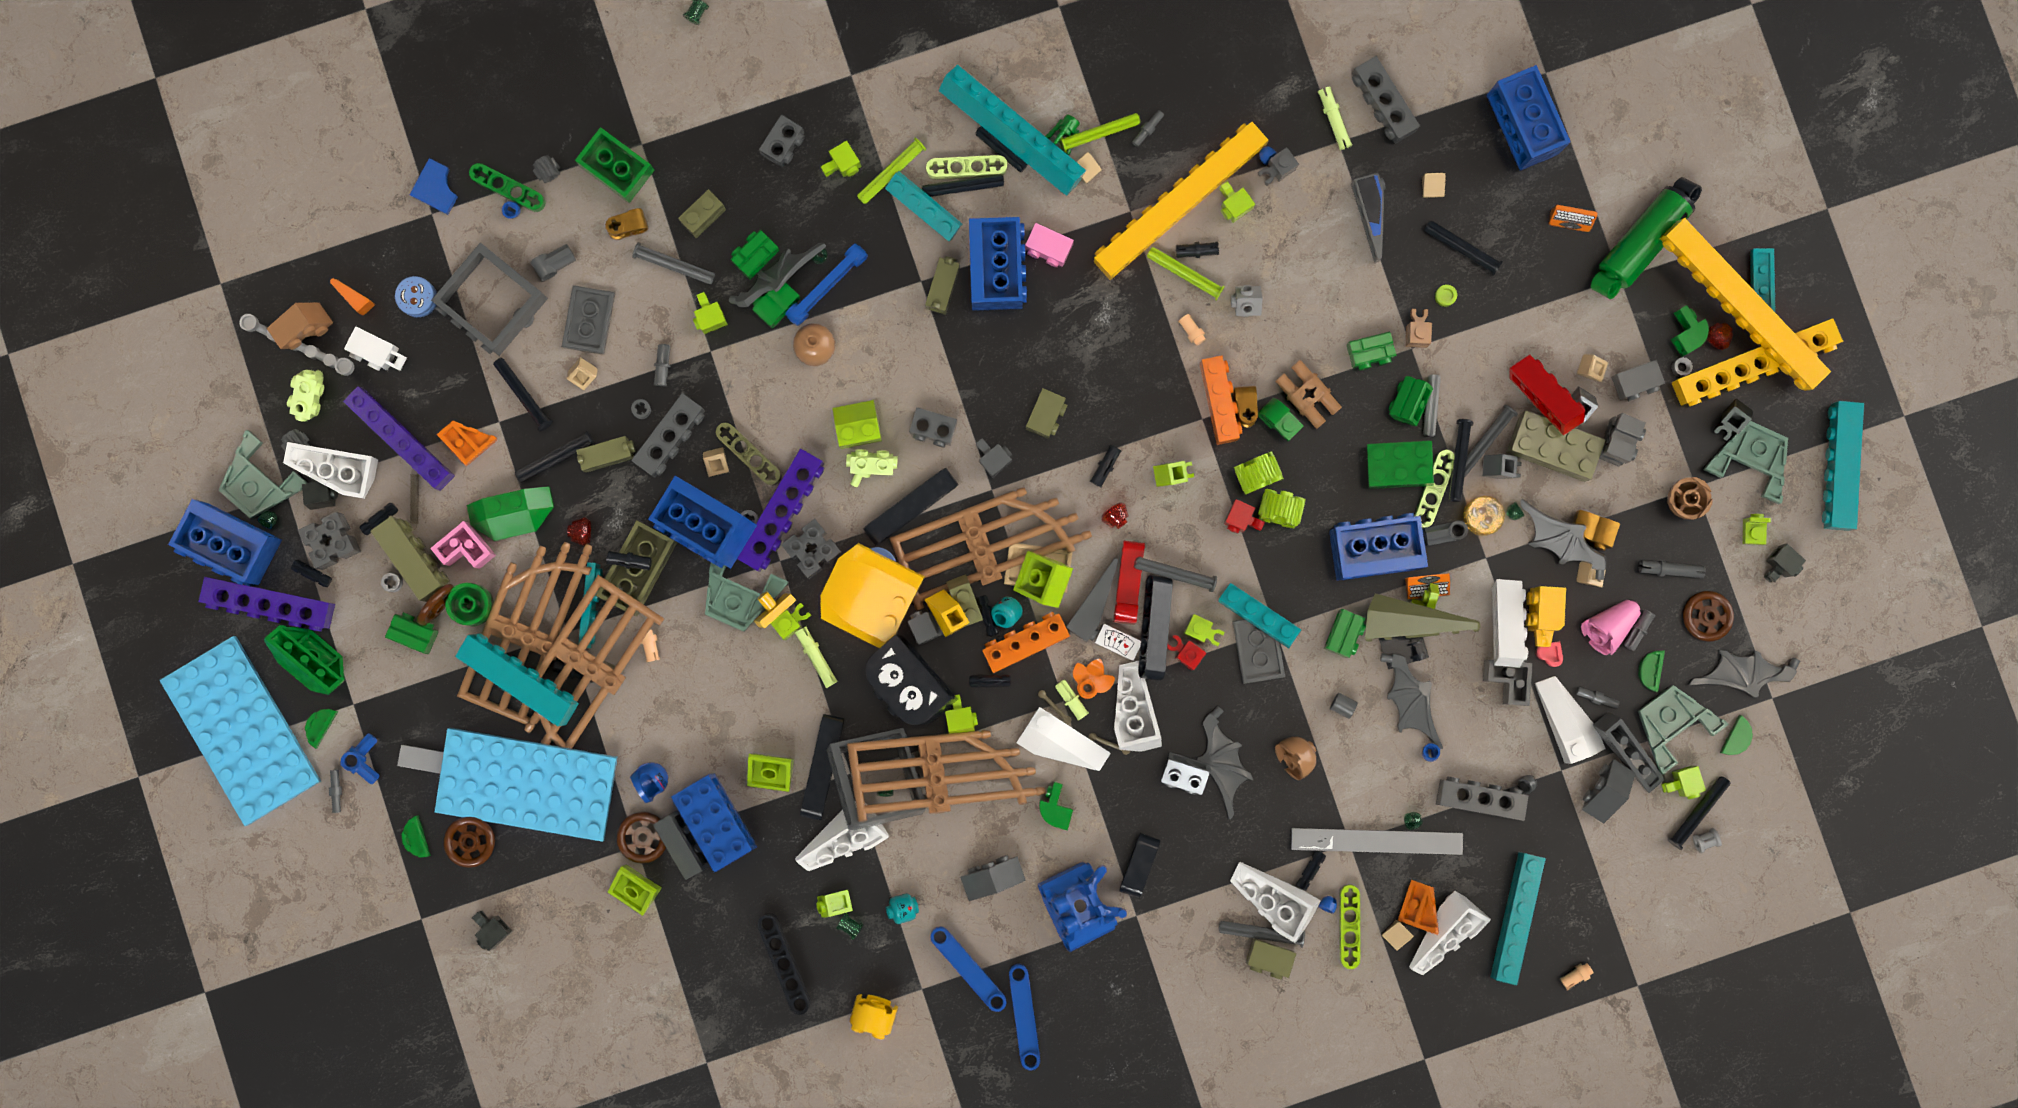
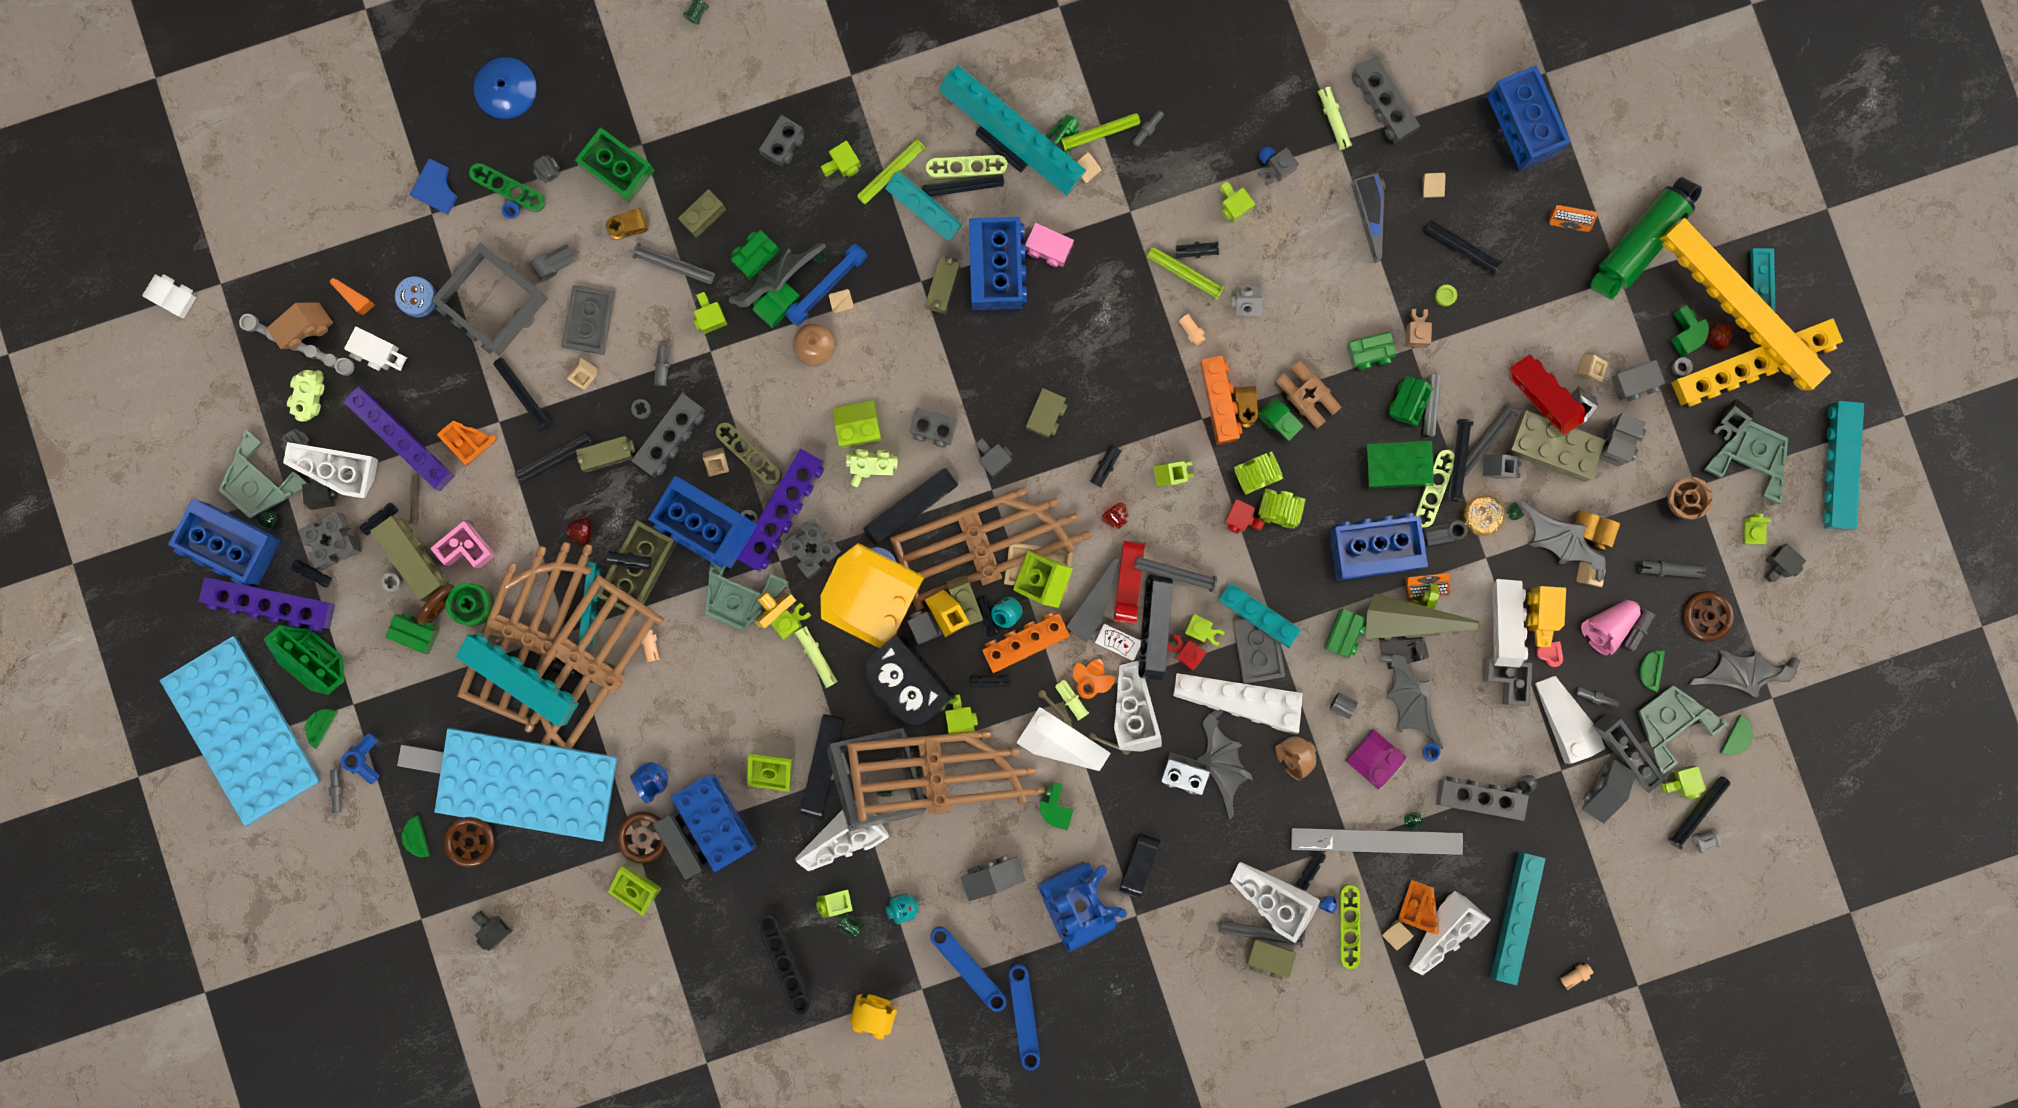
(170, 297): none -> white brick
(511, 512): green wedge -> none
(514, 96): none -> blue dish
(841, 301): none -> tan slope
(1181, 200): yellow brick -> none
(1261, 704): none -> white wing
(1376, 759): none -> magenta slope

